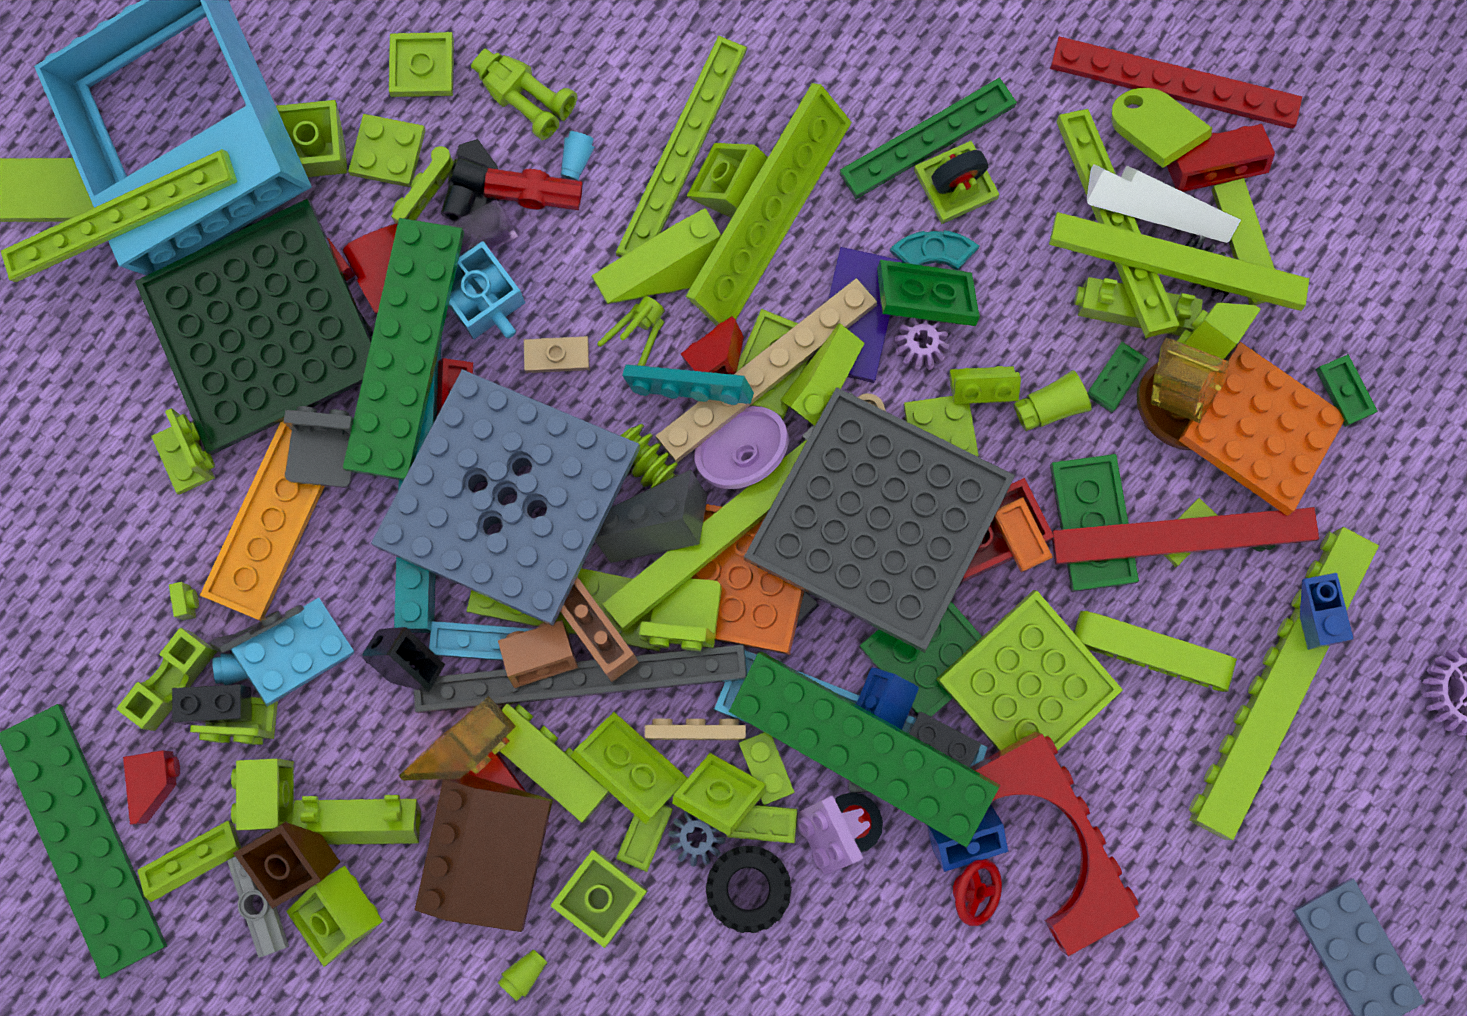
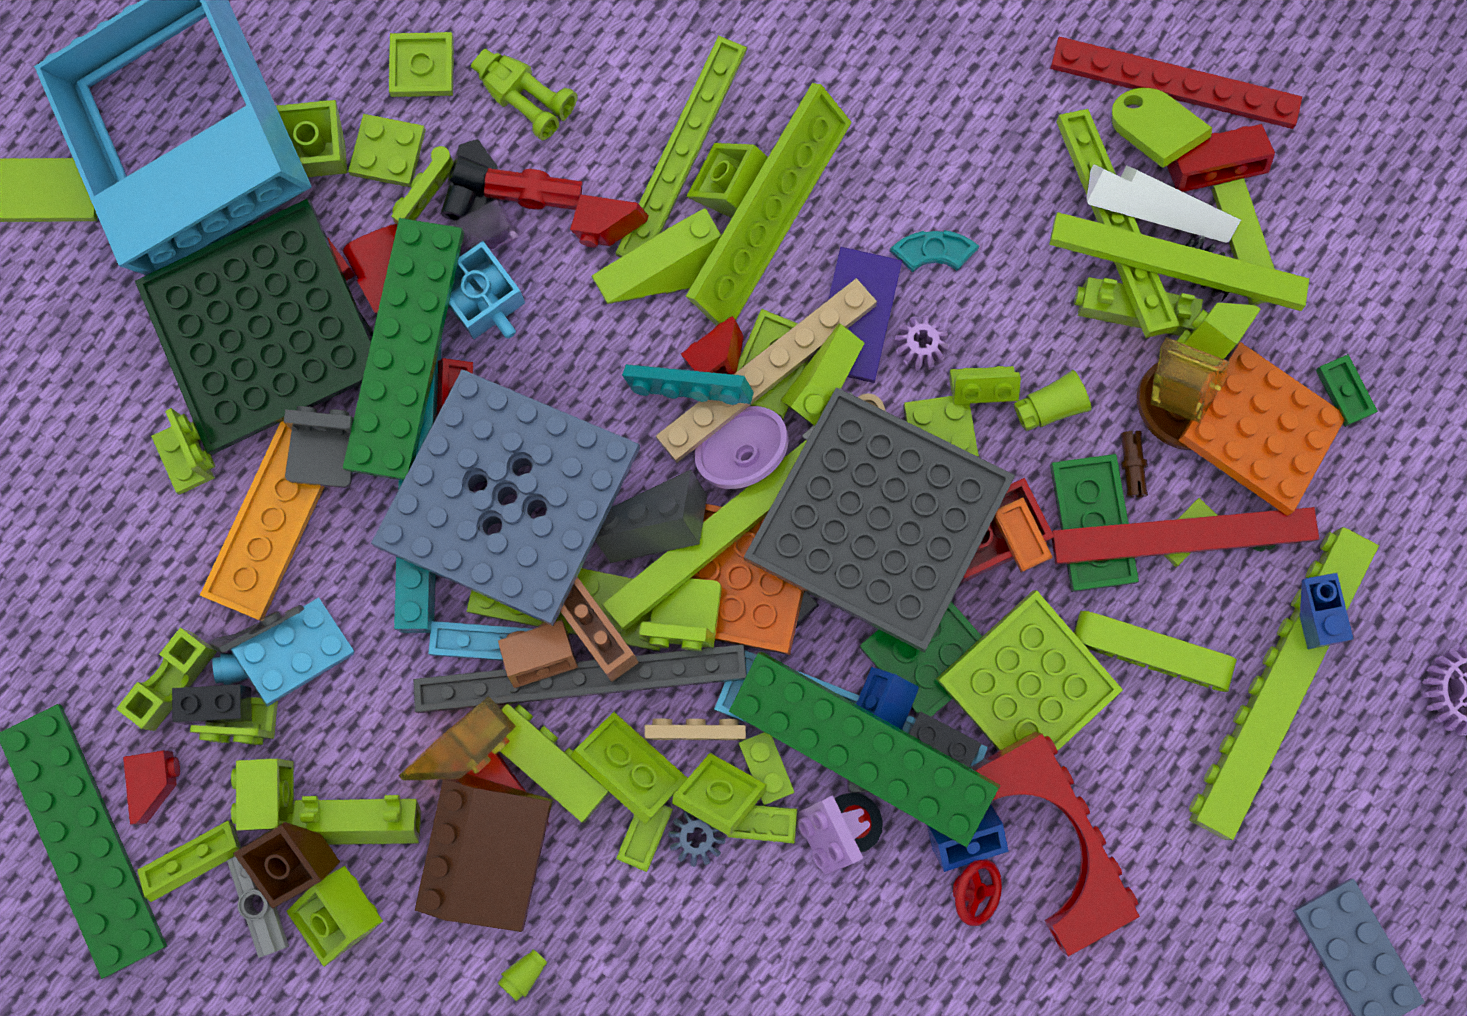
(119, 215): lime tile -> none
(183, 600): lime plate -> none
(394, 651): black torso -> none
(556, 354): tan plate -> none
(576, 154): medium azure cone -> none
(599, 898): lime brick -> none
(605, 220): none -> red slope
(644, 315): lime plant -> none
(647, 461): lime piece -> none
(748, 919): black tyre -> none
(927, 138): green plate -> none
(927, 293): green plate -> none
(957, 181): lime plate -> none
(1117, 377): green plate -> none
(1134, 464): none -> reddish brown pin

